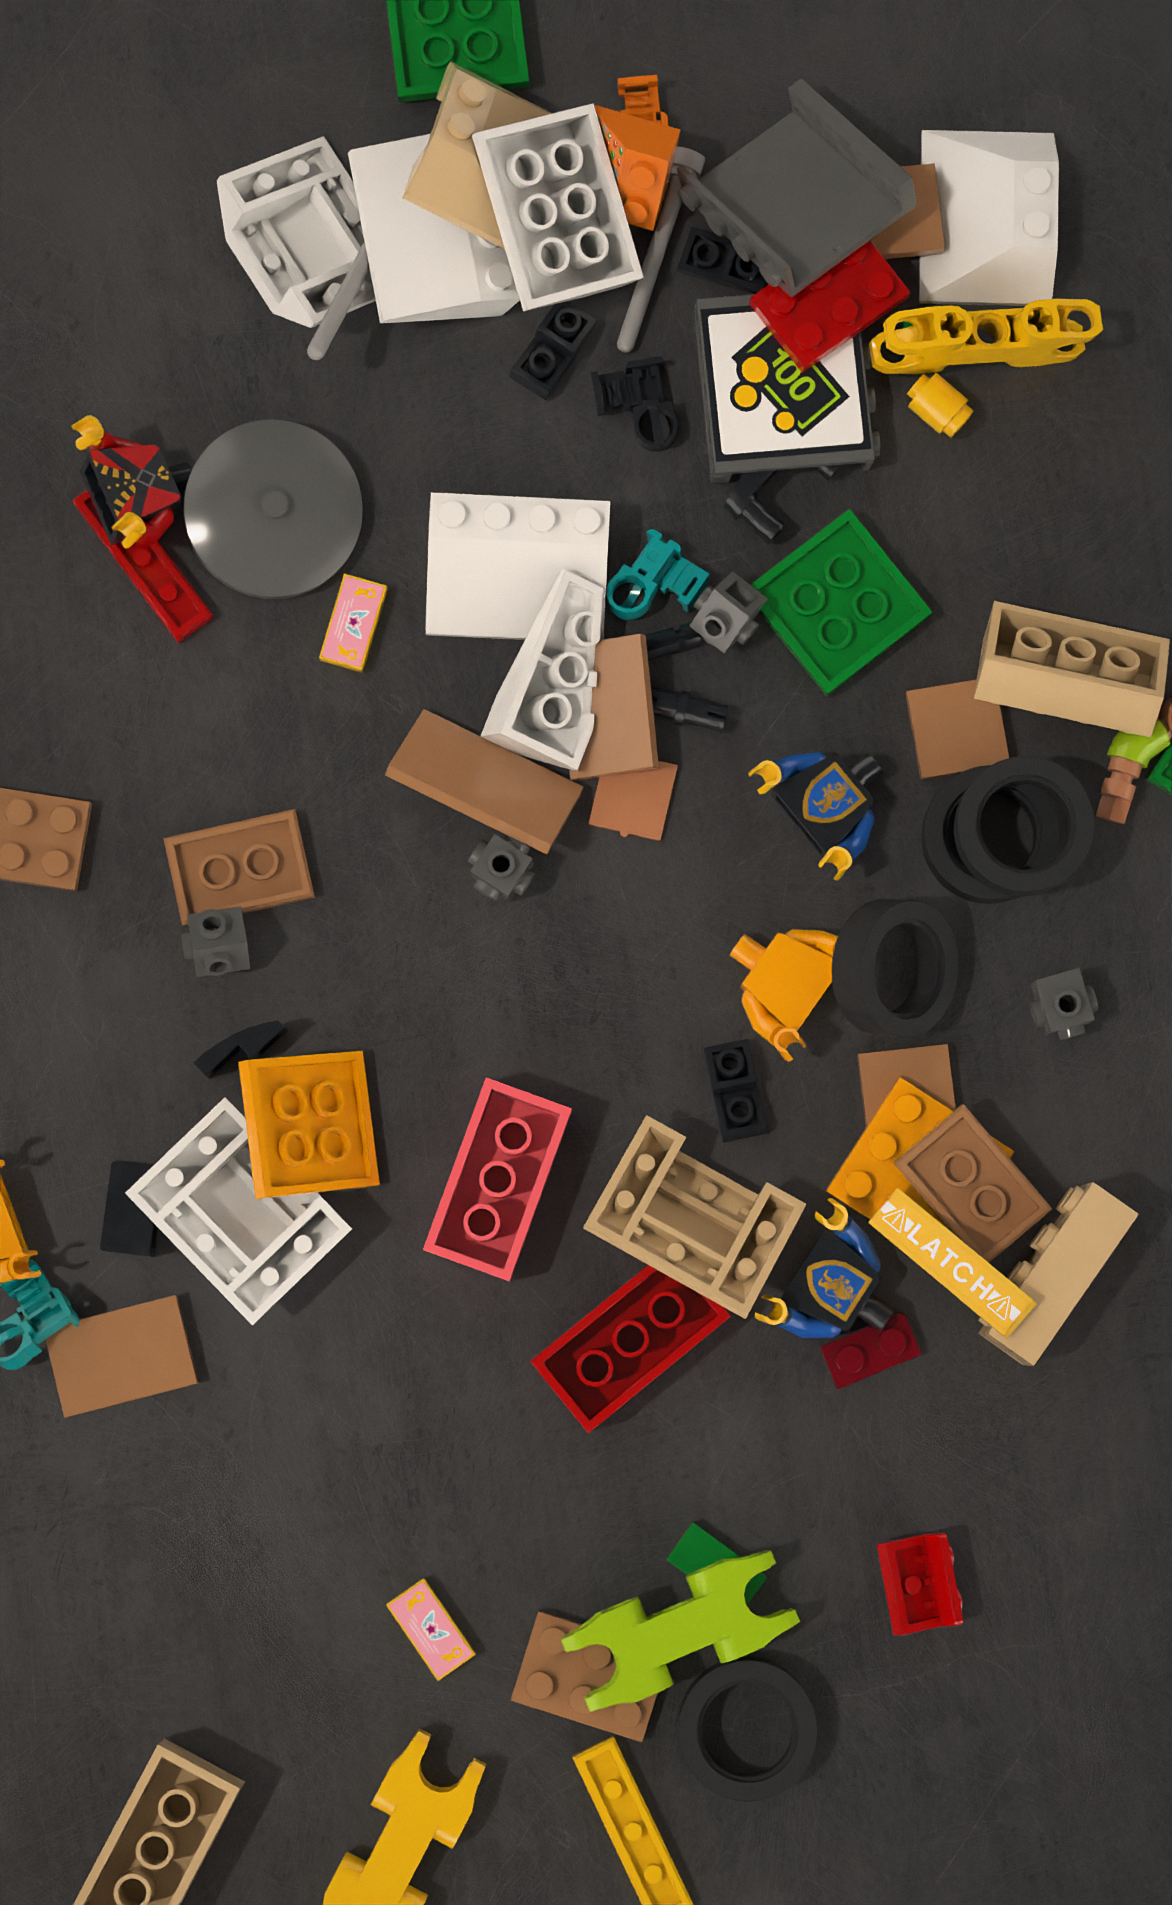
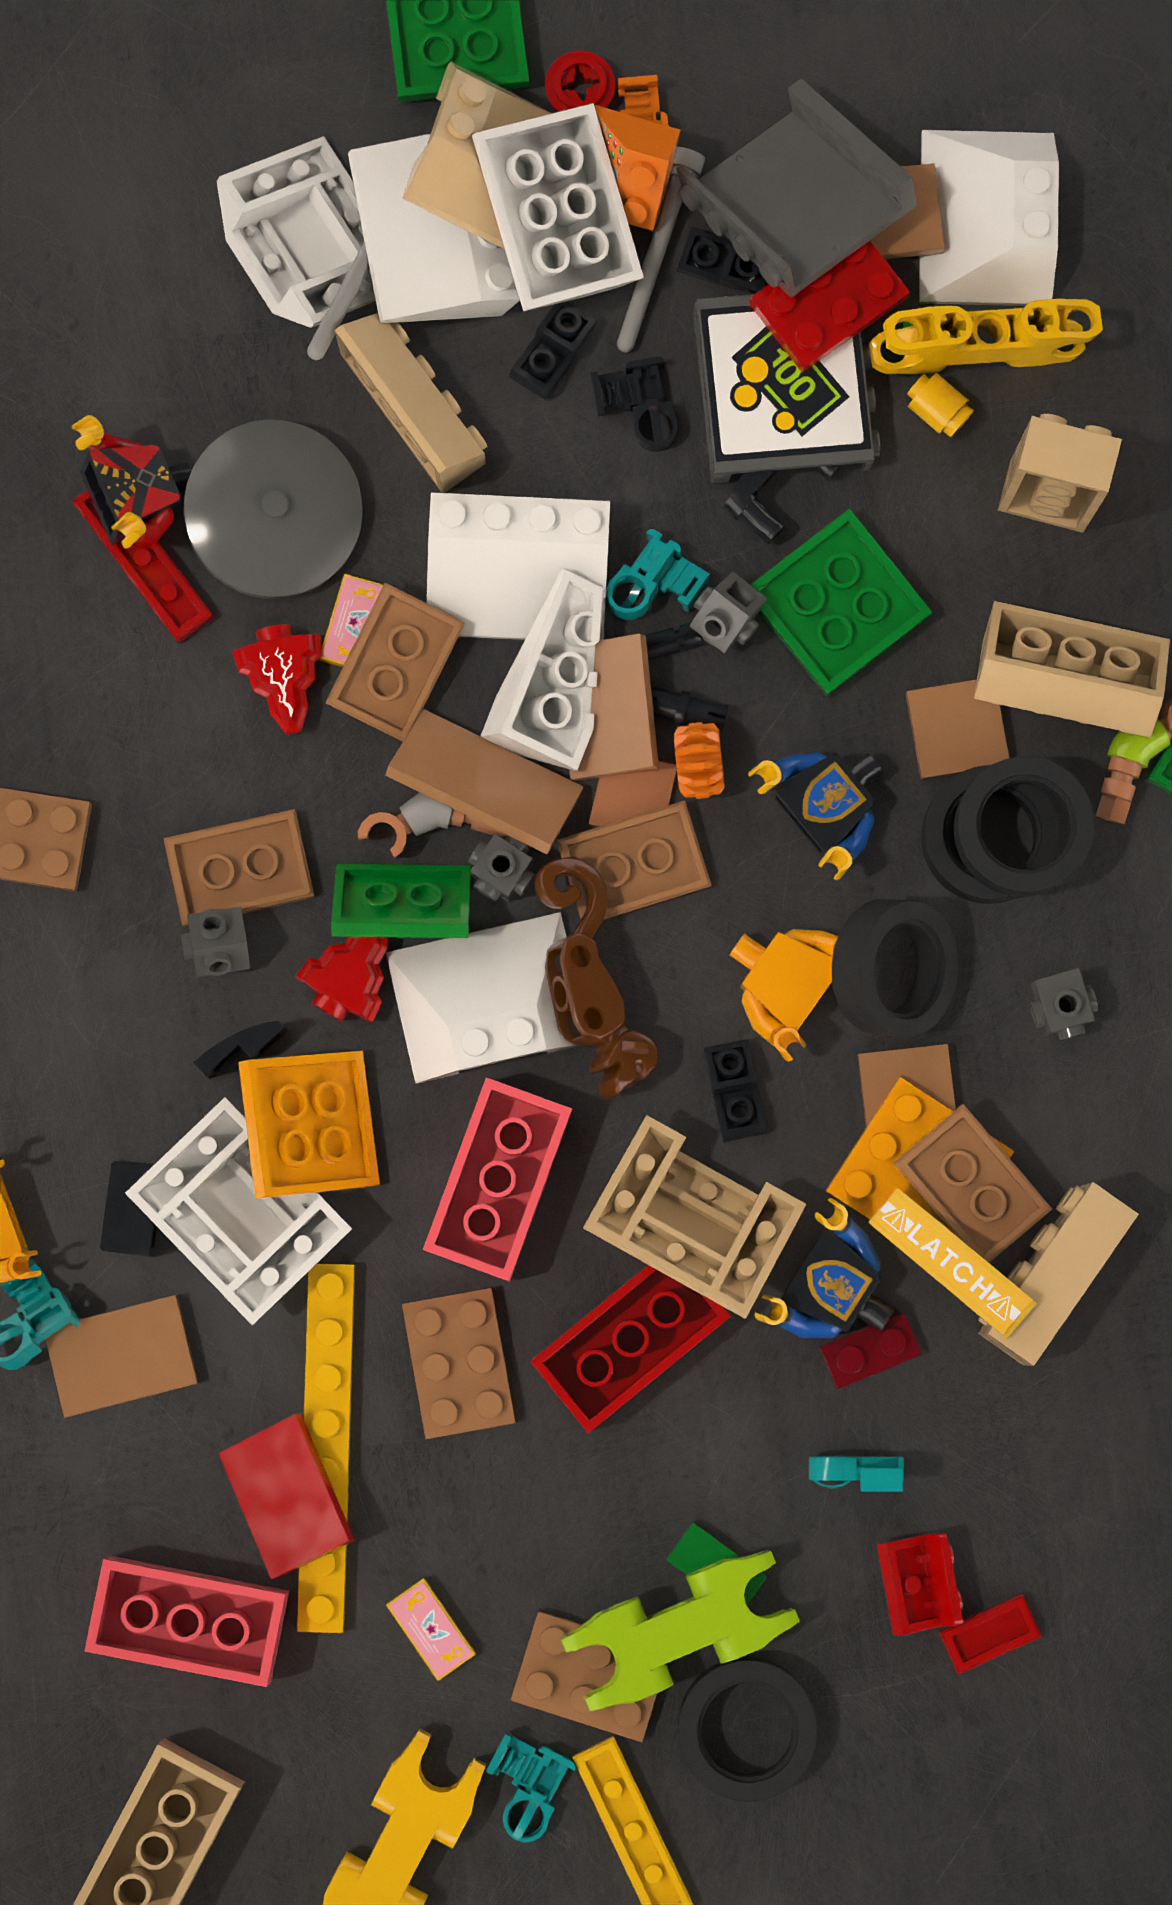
(187, 1621): none -> coral brick
(282, 671): none -> red rock
(286, 1496): none -> red tile
(328, 1422): none -> yellow plate
(347, 978): none -> red rock
(395, 662): none -> medium nougat tile
(401, 901): none -> green plate
(411, 400): none -> tan slope
(420, 816): none -> piece
(458, 1363): none -> medium nougat plate
(478, 997): none -> white slope
(533, 1773): none -> teal piece
(586, 986): none -> reddish brown animal
(592, 70): none -> red gear
(641, 859): none -> medium nougat tile
(699, 760): none -> orange gear
(874, 1472): none -> teal piece
(990, 1633): none -> red tile
(1060, 472): none -> tan brick

